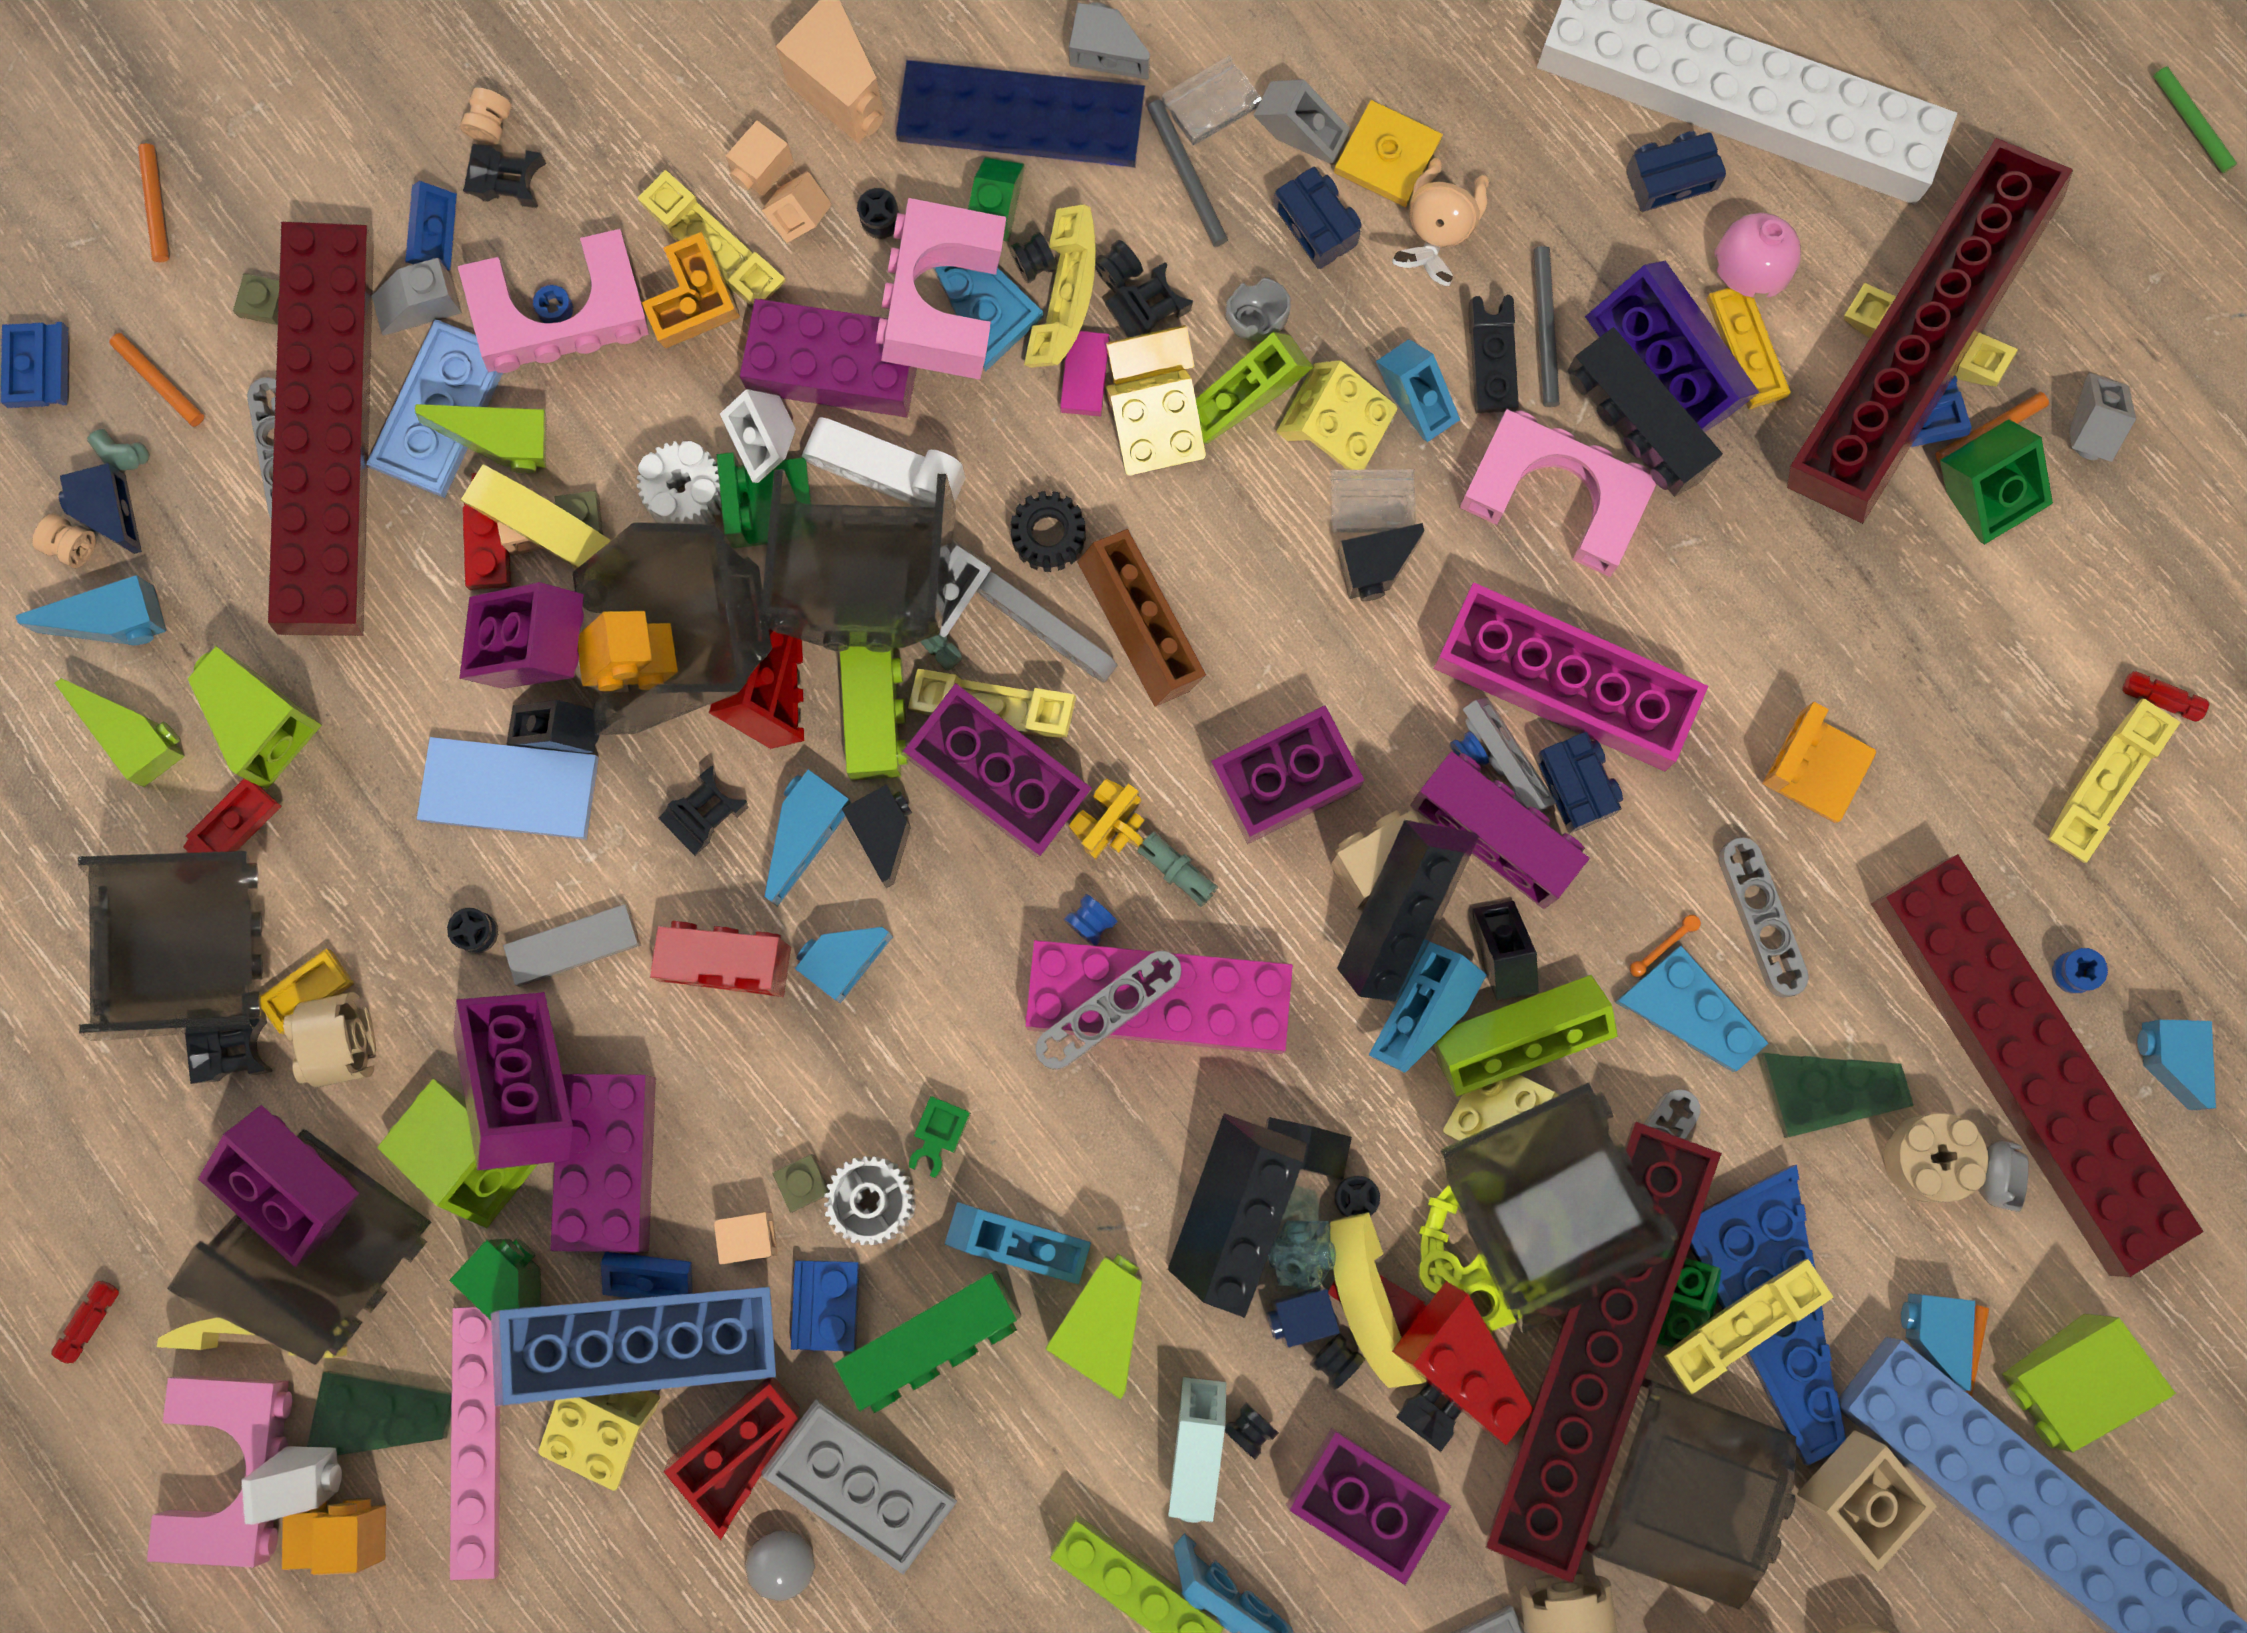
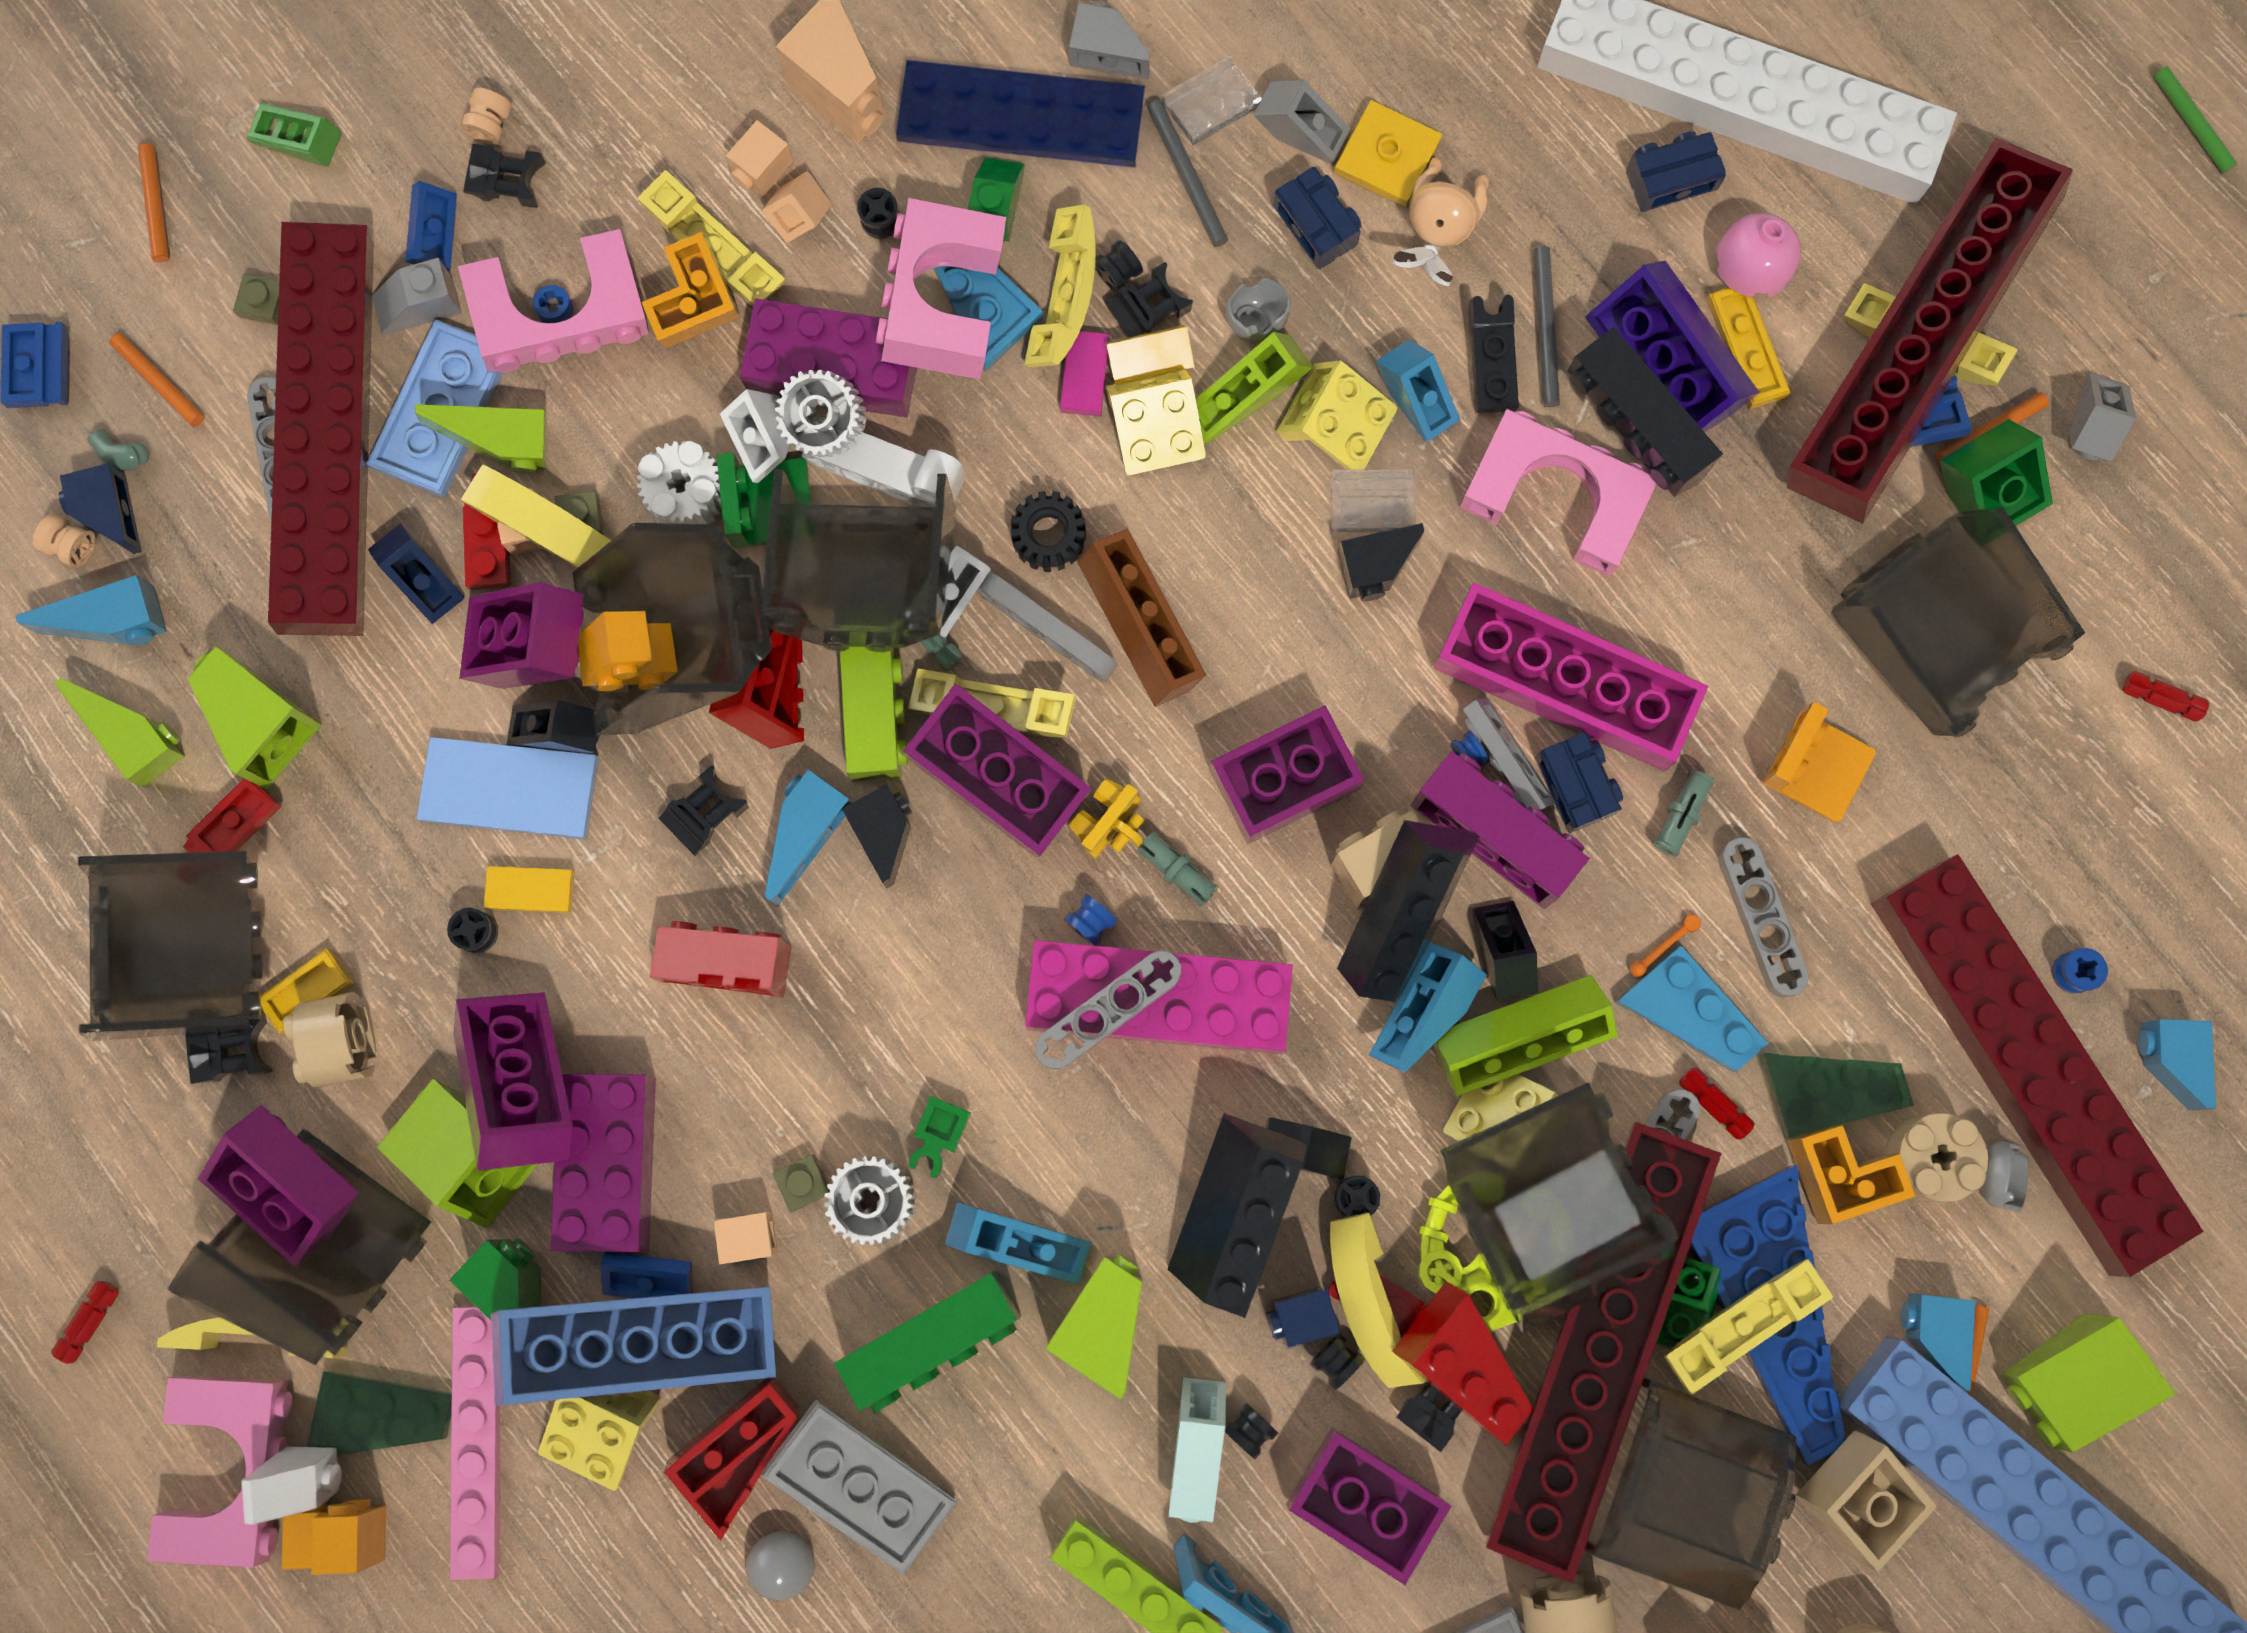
(317, 143): none -> bright green slope
(415, 573): none -> dark blue slope
(529, 889): none -> yellow tile
(571, 945): light grey tile -> none
(797, 411): none -> white brick
(825, 1305): blue plate -> none
(841, 959): dark azure slope -> none
(1033, 257): black wheel -> none
(1303, 1254): clear light blue brick -> none
(1672, 837): none -> sand green pin
(1717, 1103): none -> red axle
(1839, 1185): none -> light orange brick
(1957, 616): none -> clear smoke windscreen
(2111, 778): light yellow slope -> none

